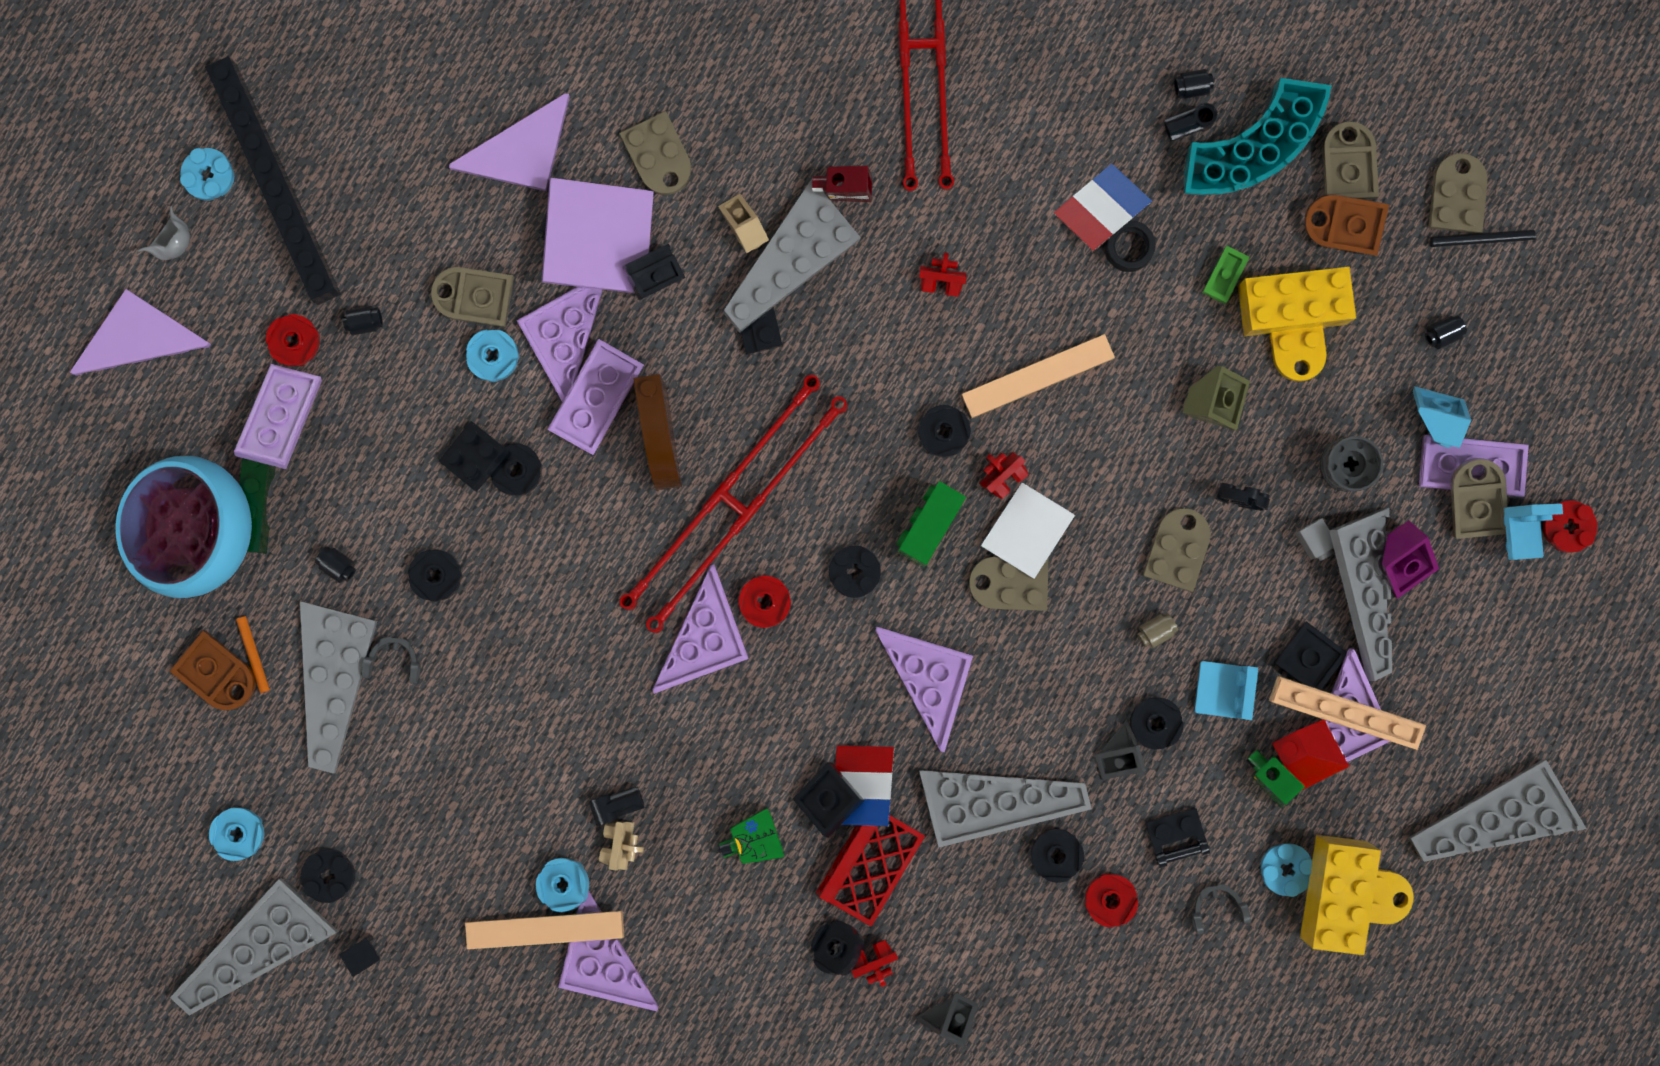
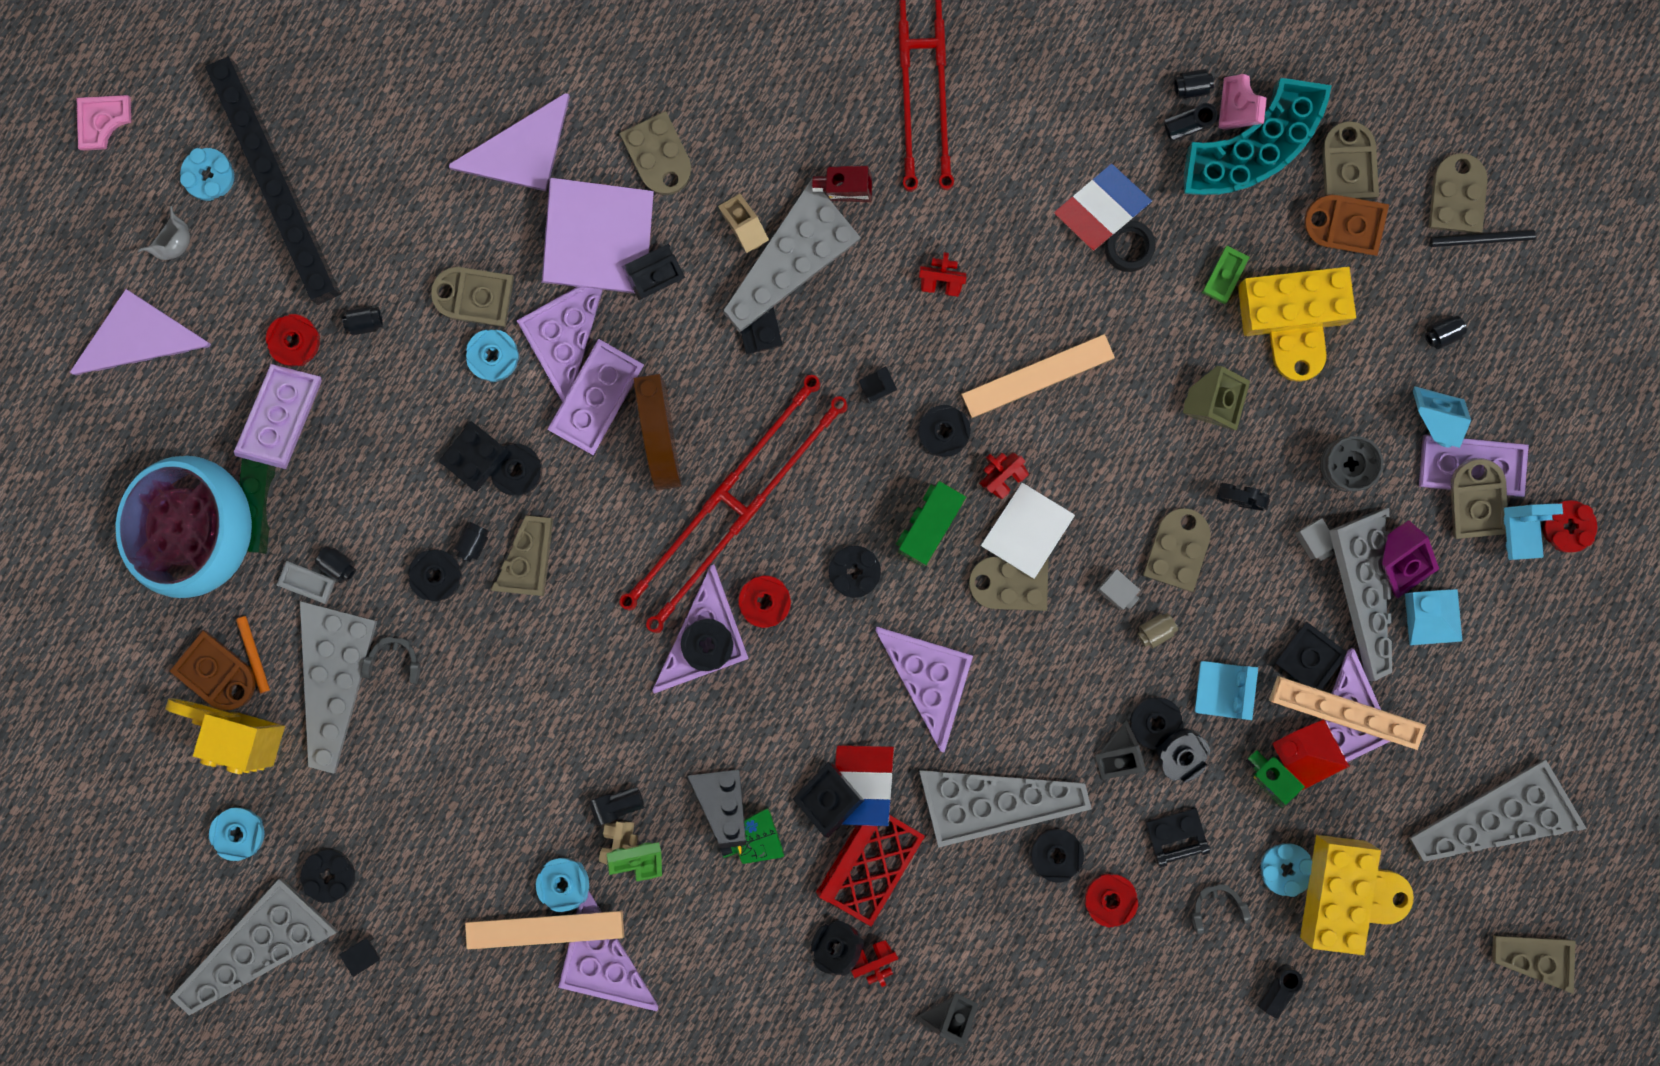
(99, 118): none -> bright pink tile
(231, 737): none -> yellow brick
(306, 582): none -> light grey tile
(471, 542): none -> black brick
(528, 560): none -> dark tan wing
(643, 859): none -> bright green plate
(694, 652): none -> black plate
(722, 804): none -> black wing
(877, 385): none -> black panel
(1119, 590): none -> light grey brick
(1174, 747): none -> black plate
(1239, 104): none -> bright pink tile
(1279, 994): none -> black piece
(1433, 617): none -> medium azure slope
(1539, 958): none -> dark tan wing

